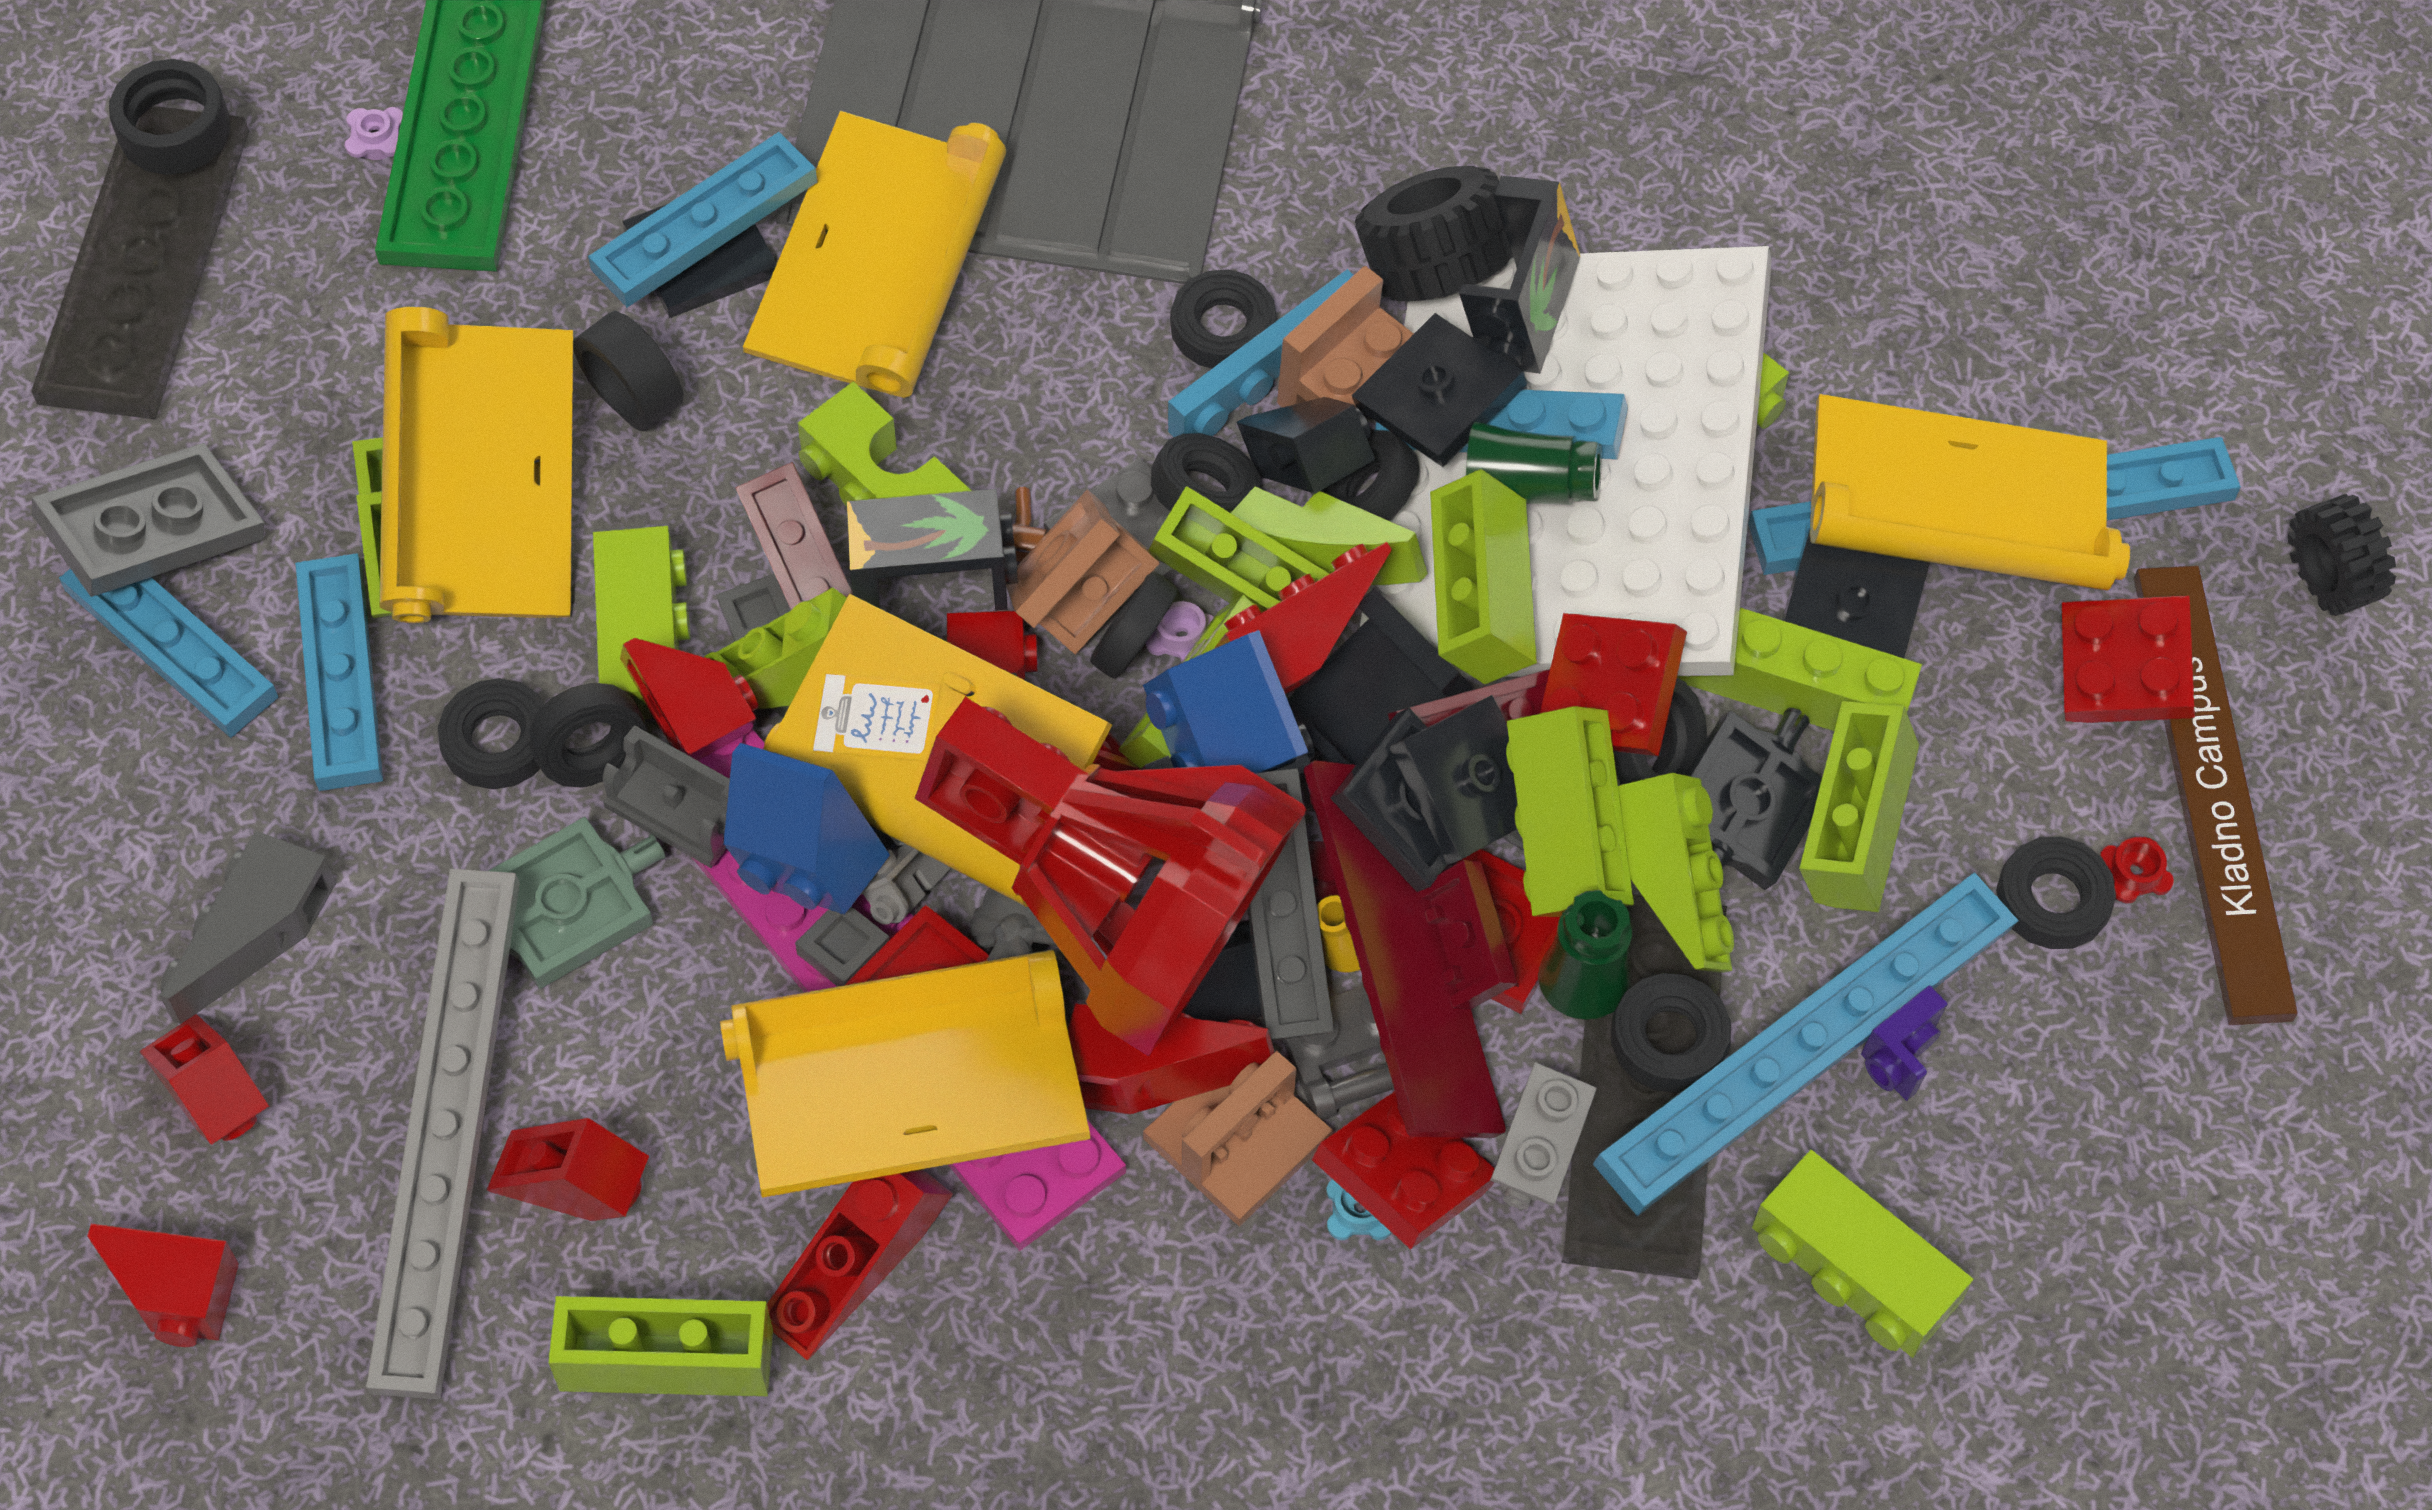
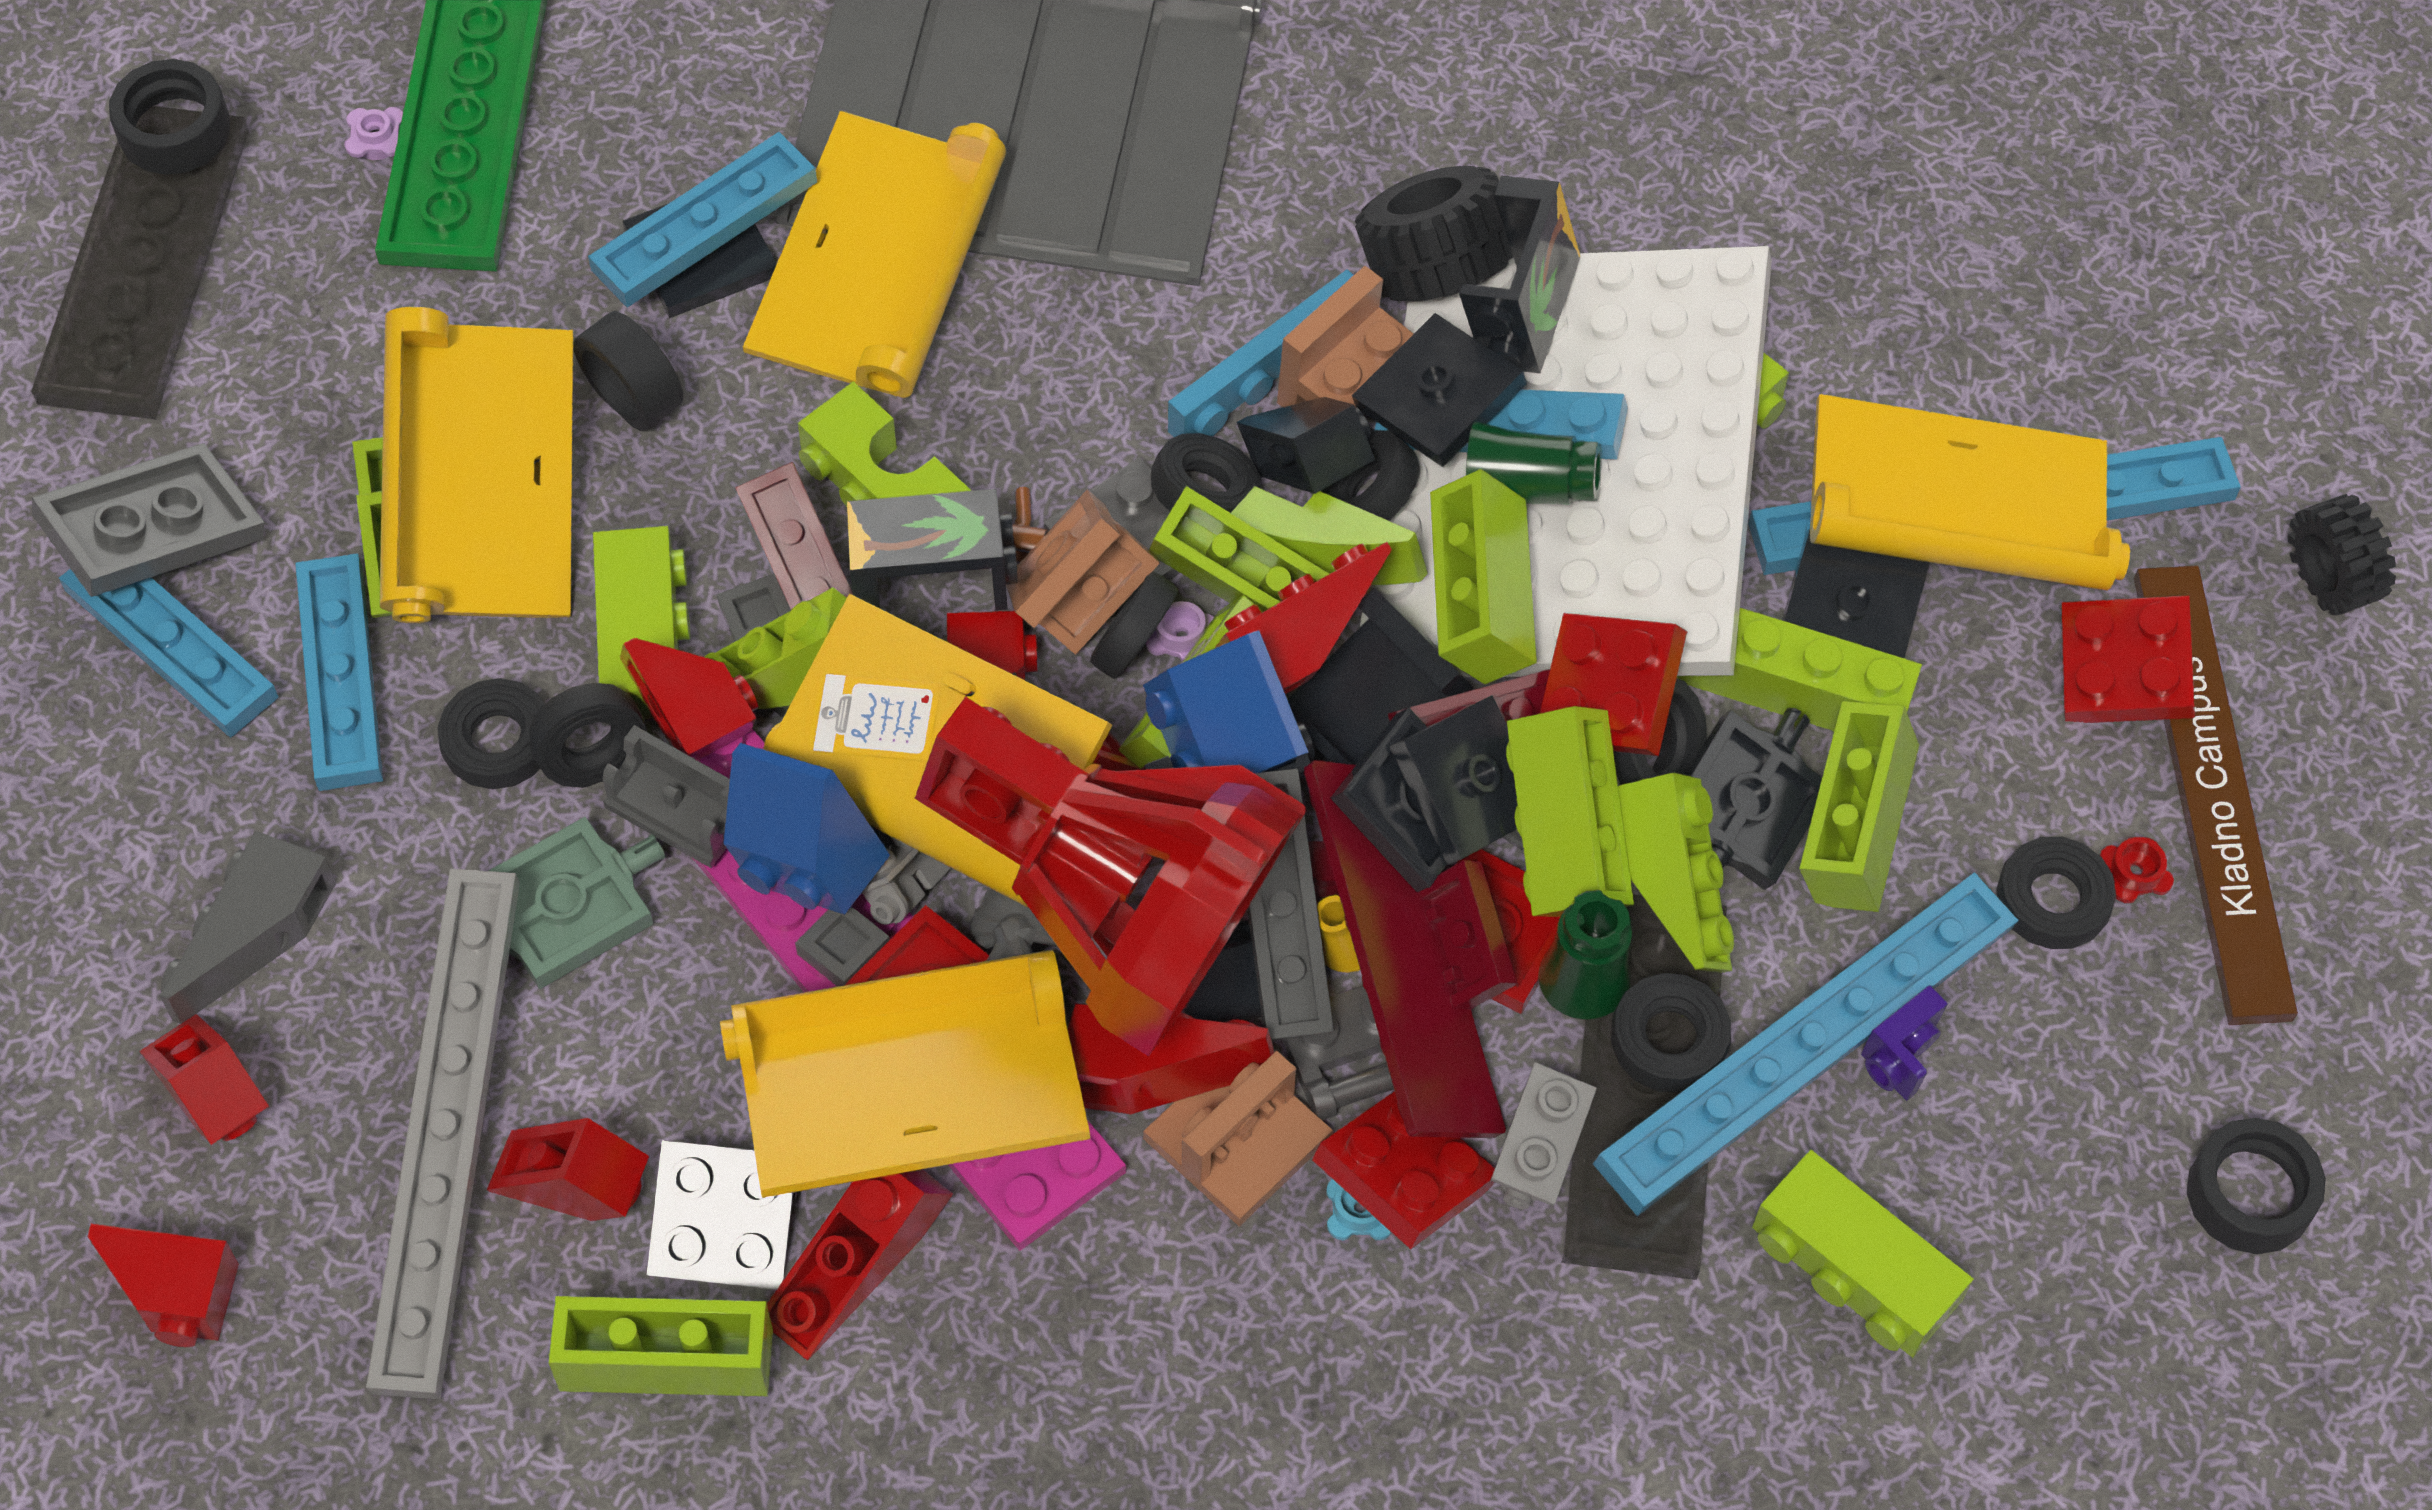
(714, 1220): none -> hinge
(1214, 289): black tyre -> none
(2230, 1224): none -> black tyre

